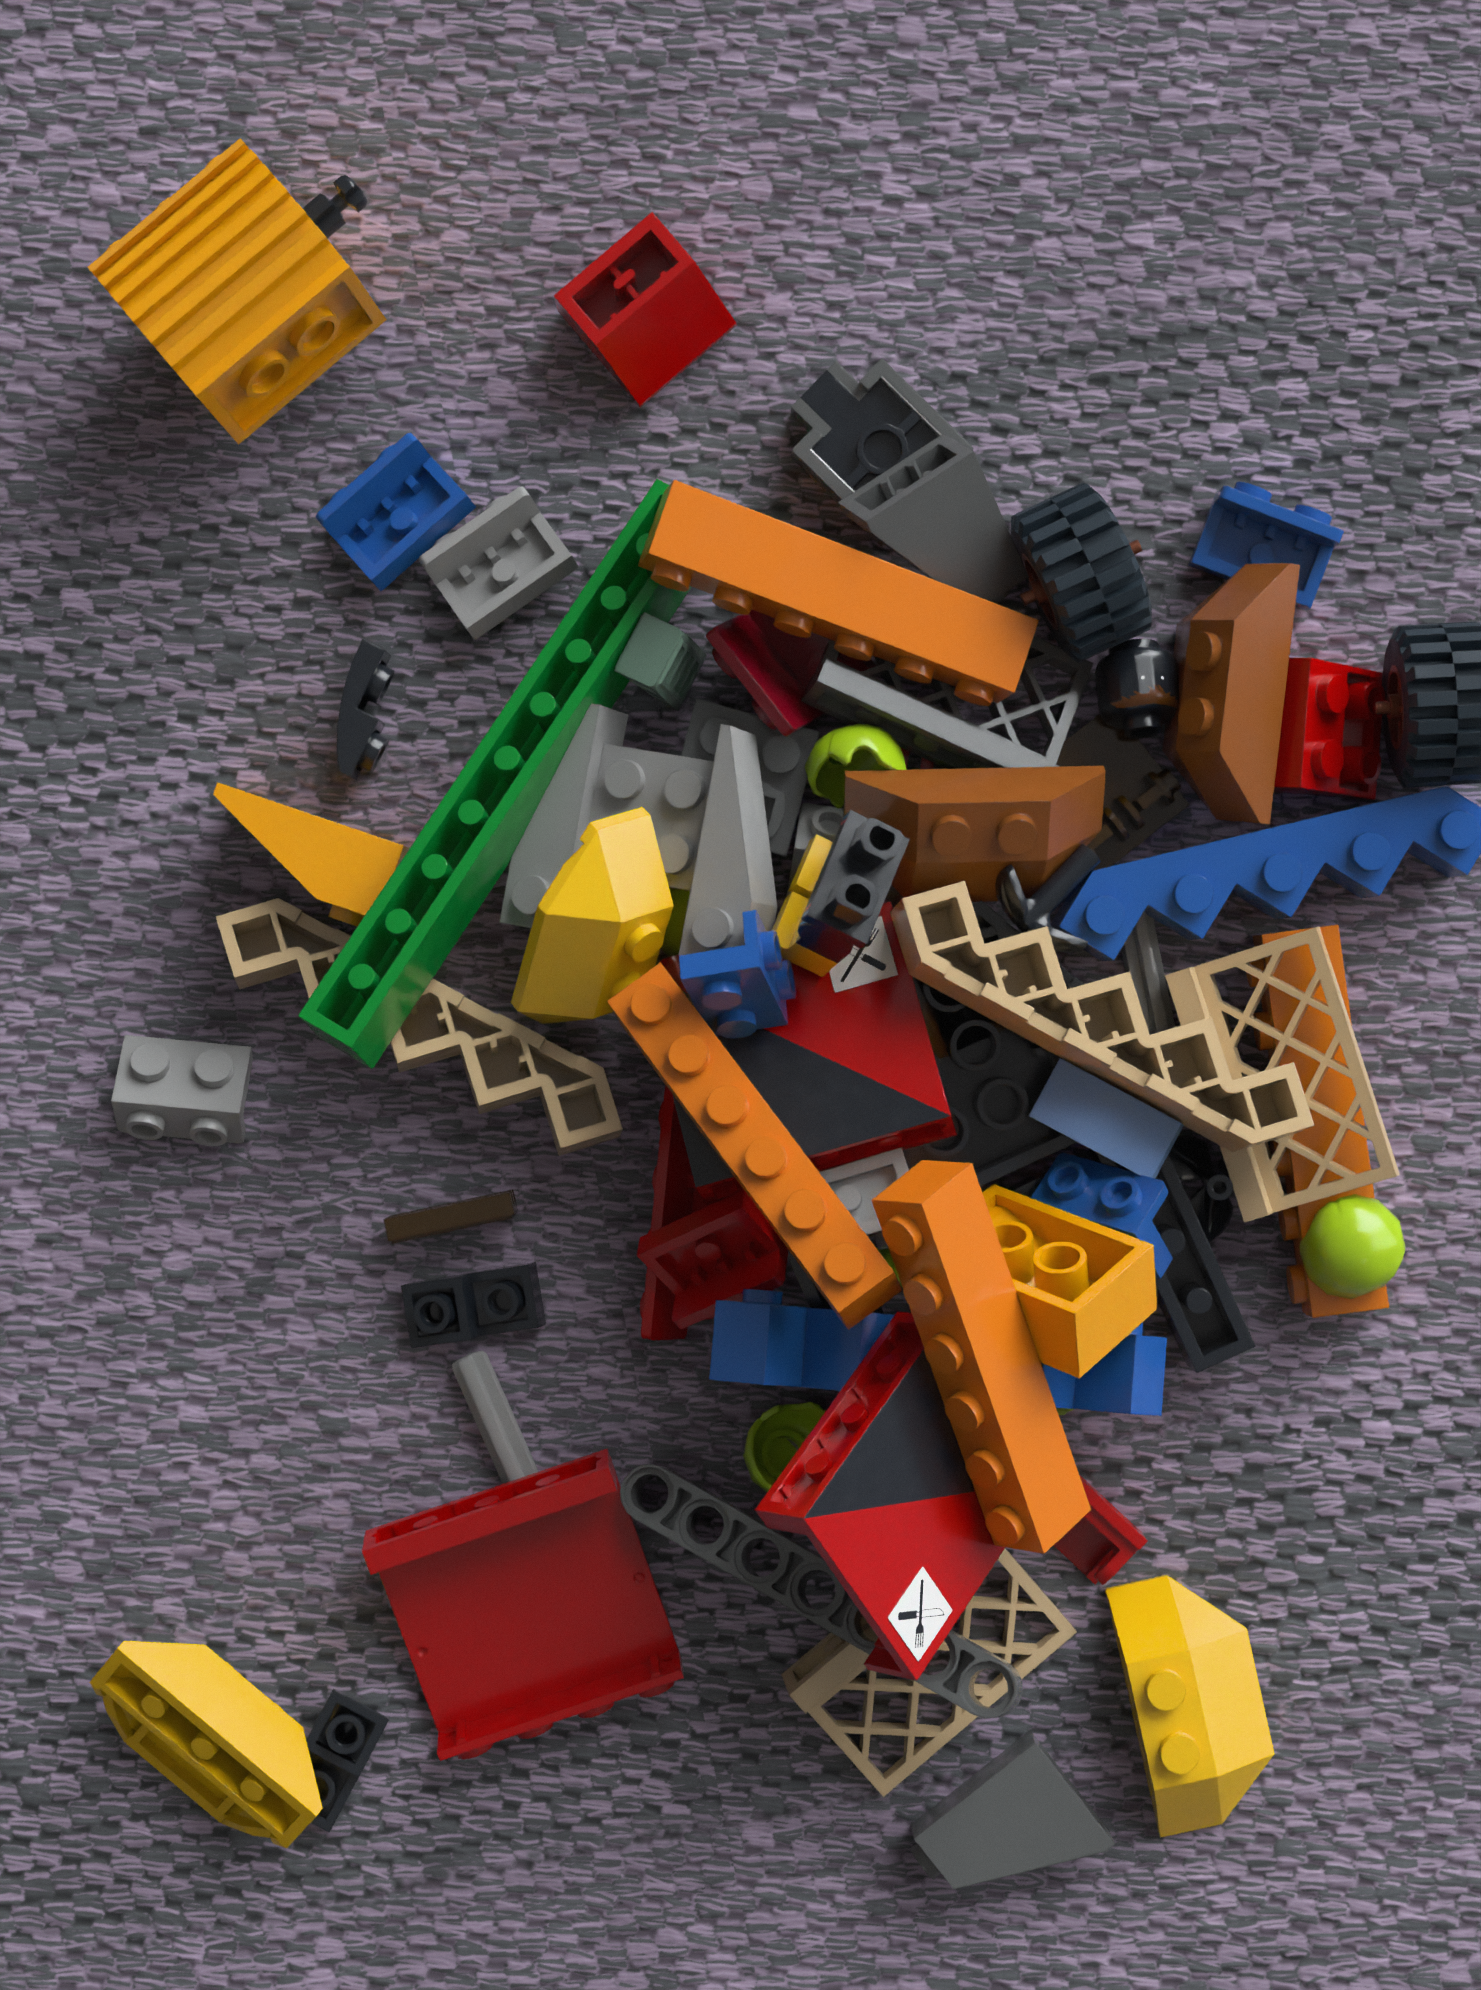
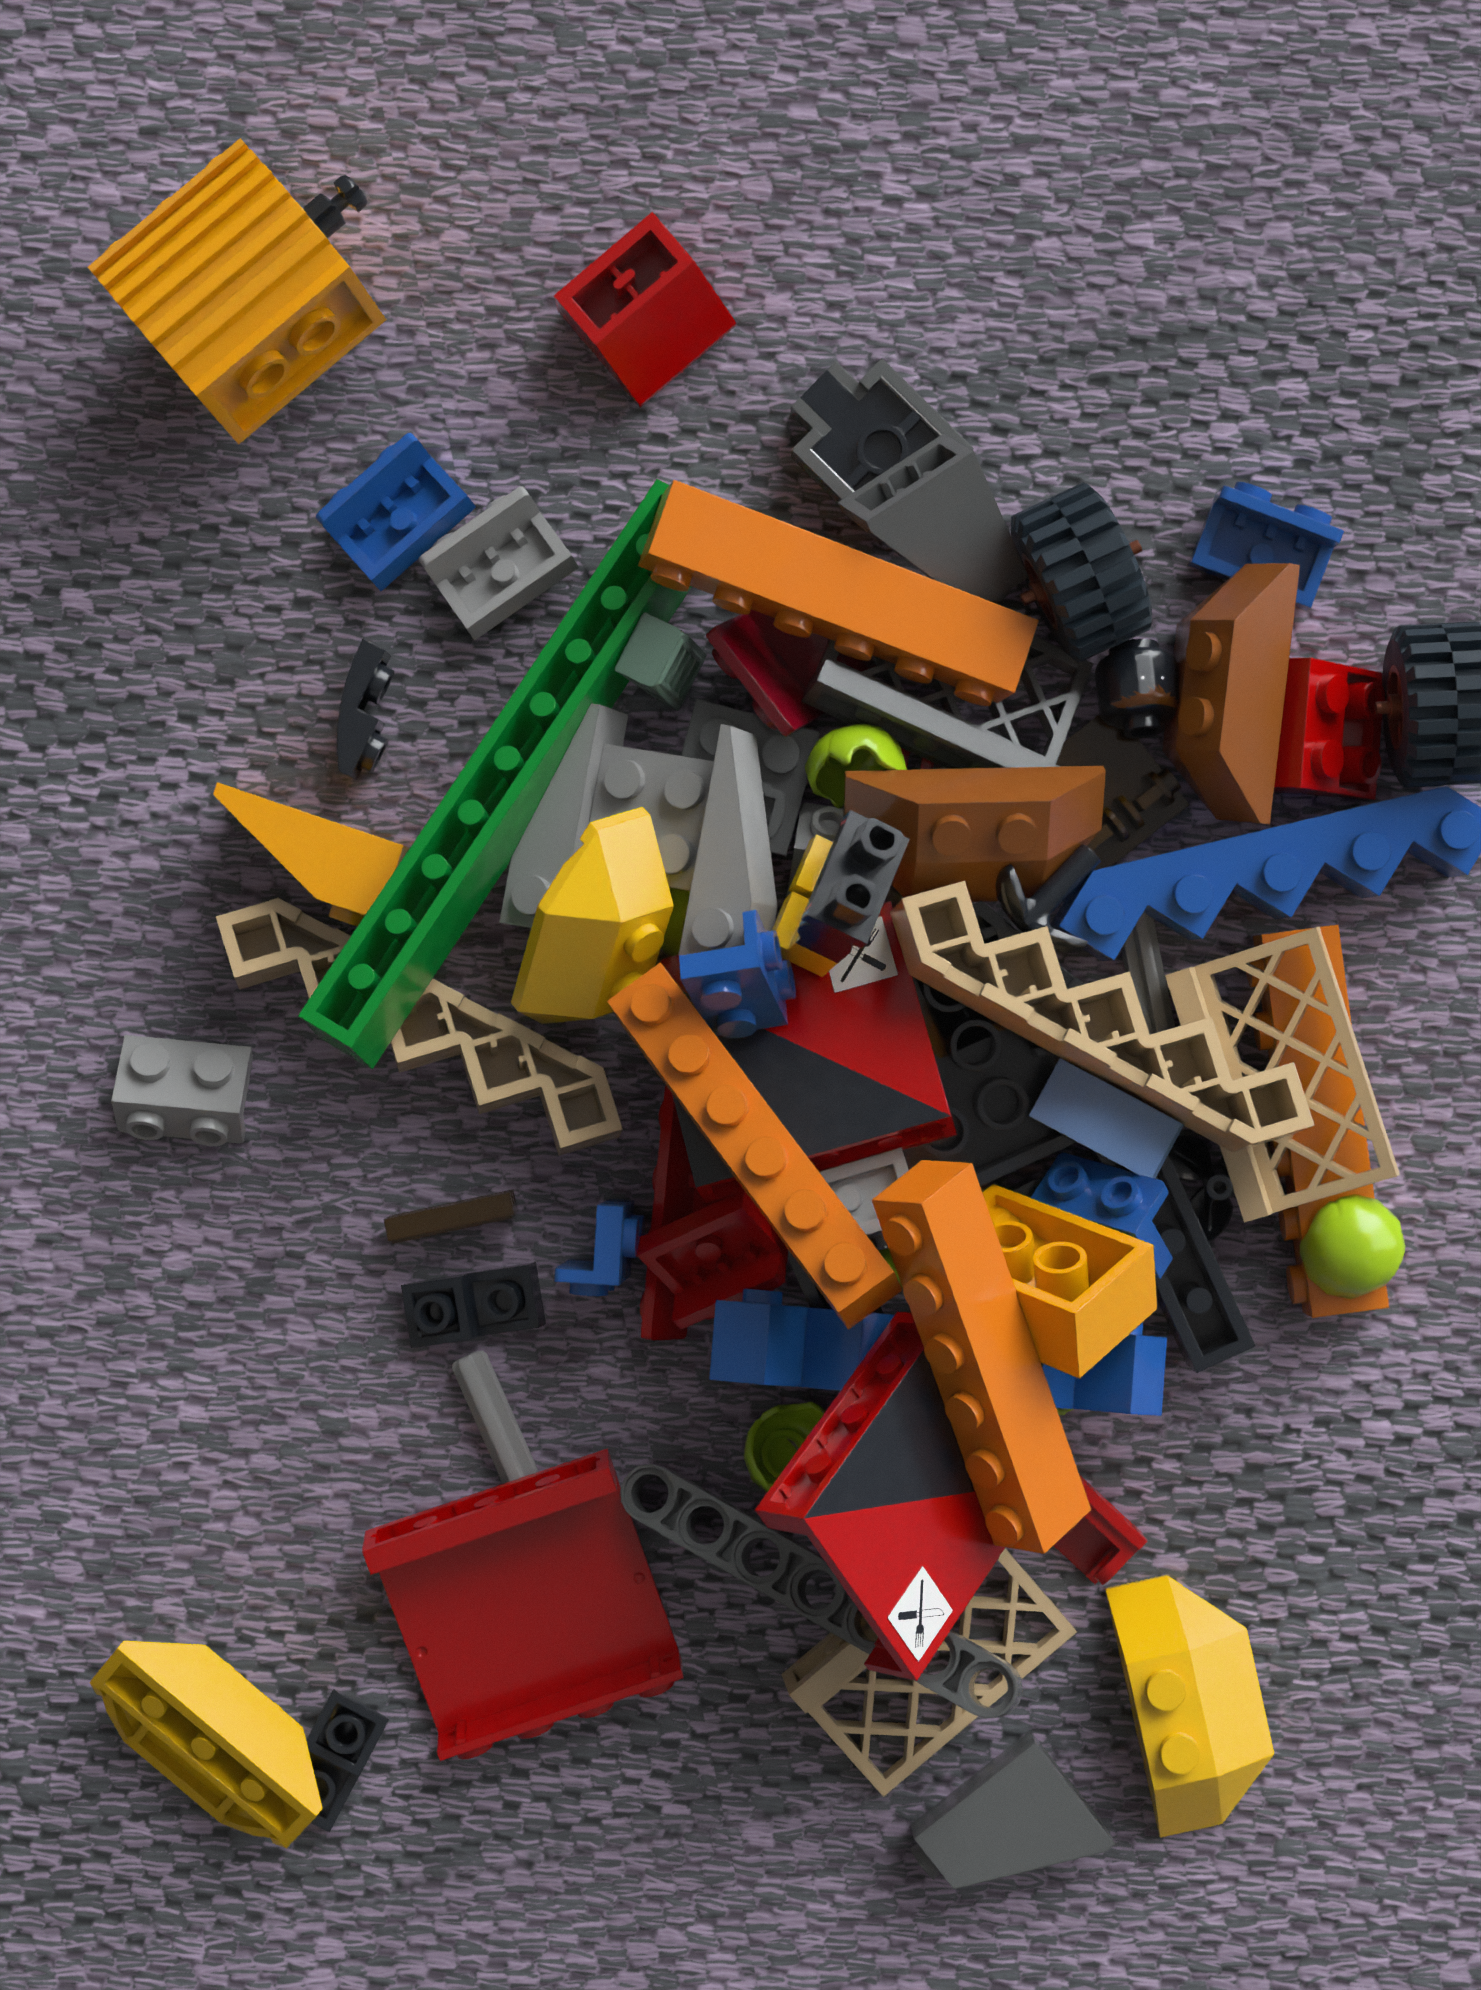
(615, 1246): none -> blue bracket

